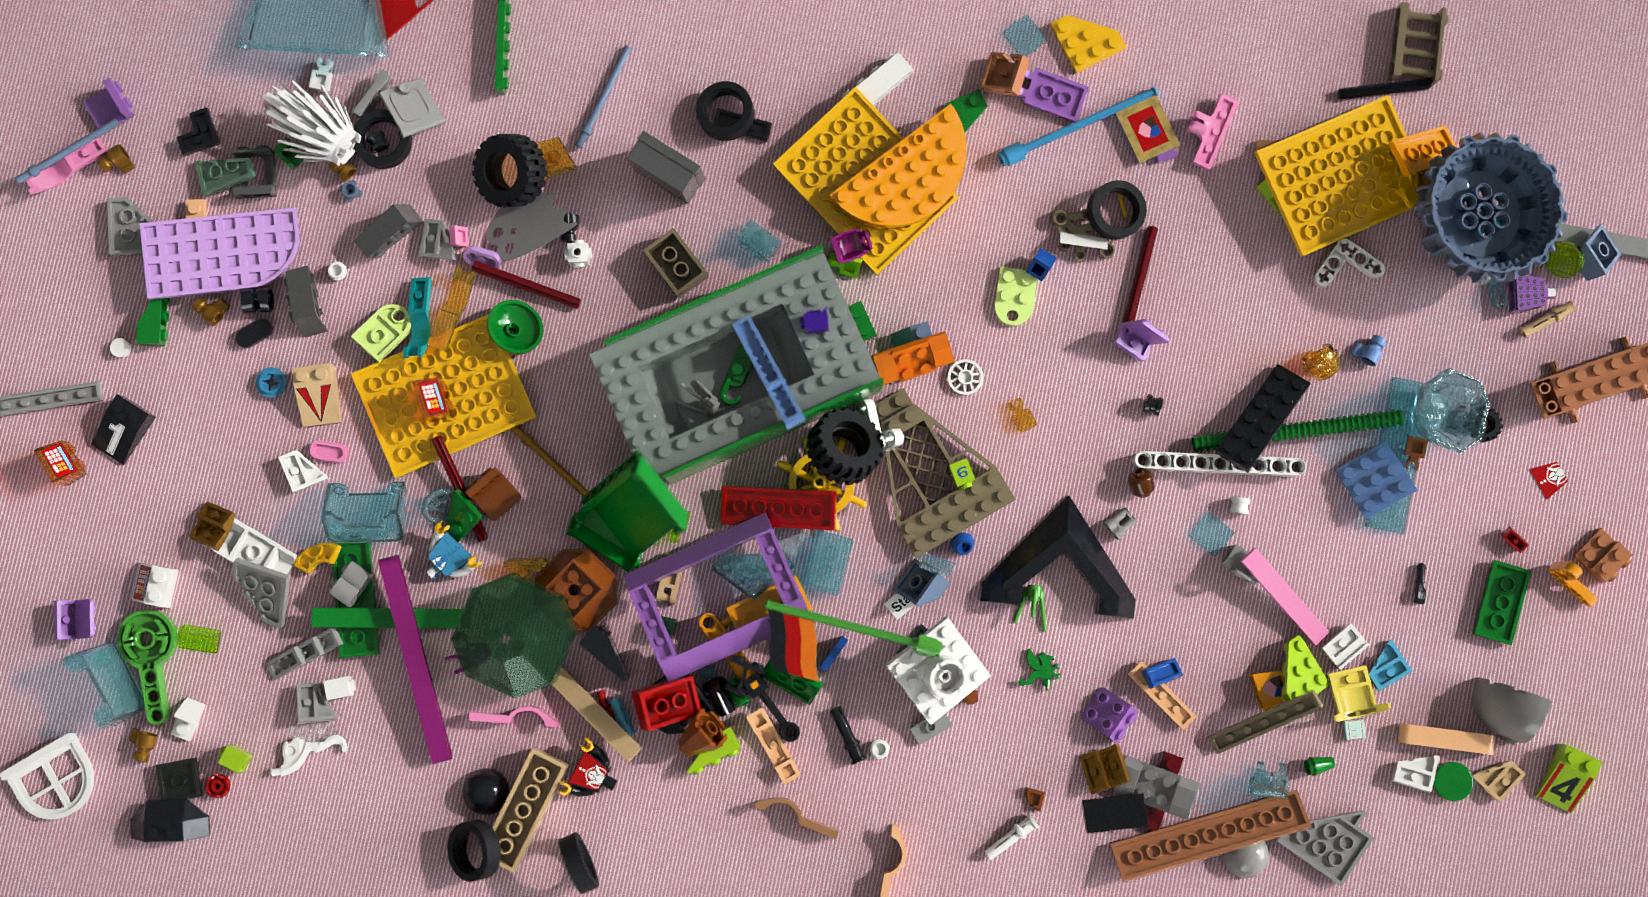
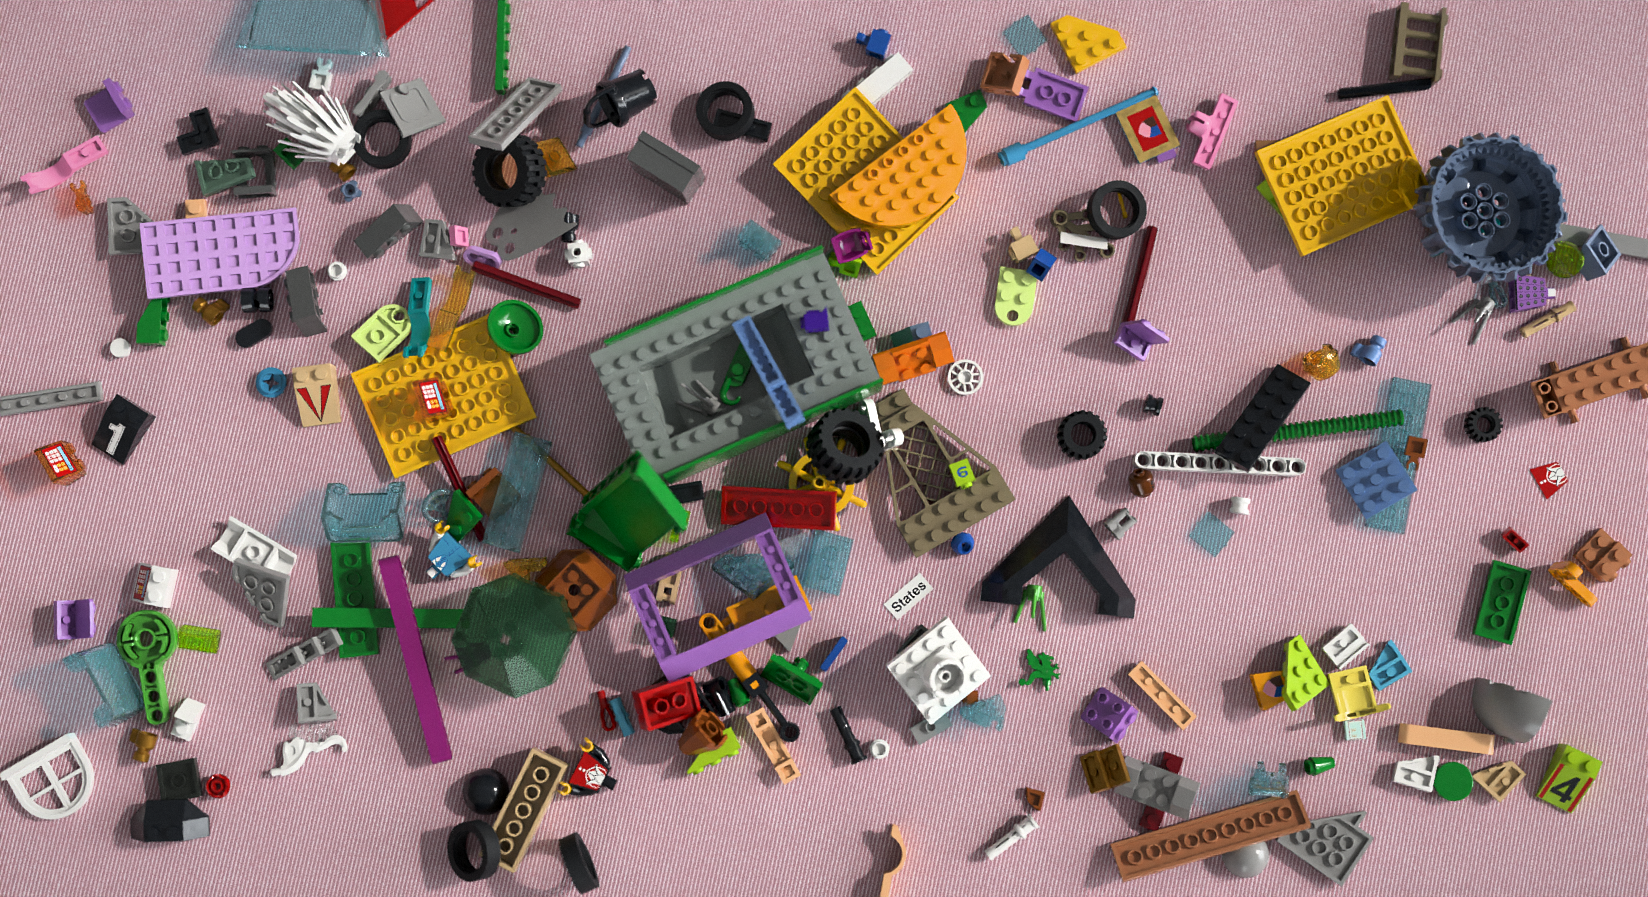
(34, 170): sand blue bar -> none
(83, 200): none -> clear orange plate
(116, 156): pearl gold piece -> none
(213, 526): pearl gold slope -> none
(234, 758): lime brick -> none
(300, 471): white wing -> none
(316, 555): yellow tile -> none
(328, 451): bright pink tile -> none
(339, 687): white brick -> none
(351, 583): light grey brick -> none
(377, 142): black wheel -> none
(504, 718): bright pink piece -> none
(515, 114): none -> light grey plate
(517, 492): none -> clear light blue plate
(596, 715): tan tile -> none
(603, 648): black slope -> none
(621, 99): none -> black piece
(676, 263): dark tan brick -> none
(688, 491): none -> black tile
(706, 676): clear light blue plate -> none
(738, 690): black plate -> none
(795, 639): flag -> none
(803, 821): medium nougat piece -> none
(876, 44): none -> blue brick
(920, 585): sand blue slope -> none
(937, 565): clear light blue piece -> none
(986, 711): none -> clear light blue piece
(1022, 248): none -> tan brick
(1023, 419): clear yellow plate -> none
(1093, 423): none -> black tyre
(1115, 813): black sticker -> none
(1162, 673): blue tile -> none
(1232, 562): light grey piece -> none
(1265, 721): dark tan plate -> none
(1284, 596): bright pink tile -> none
(1342, 257): white beam -> none
(1418, 149): light orange plate -> none
(1420, 592): black piece -> none
(1451, 410): clear light blue rock -> none
(1483, 308): none -> light grey plant

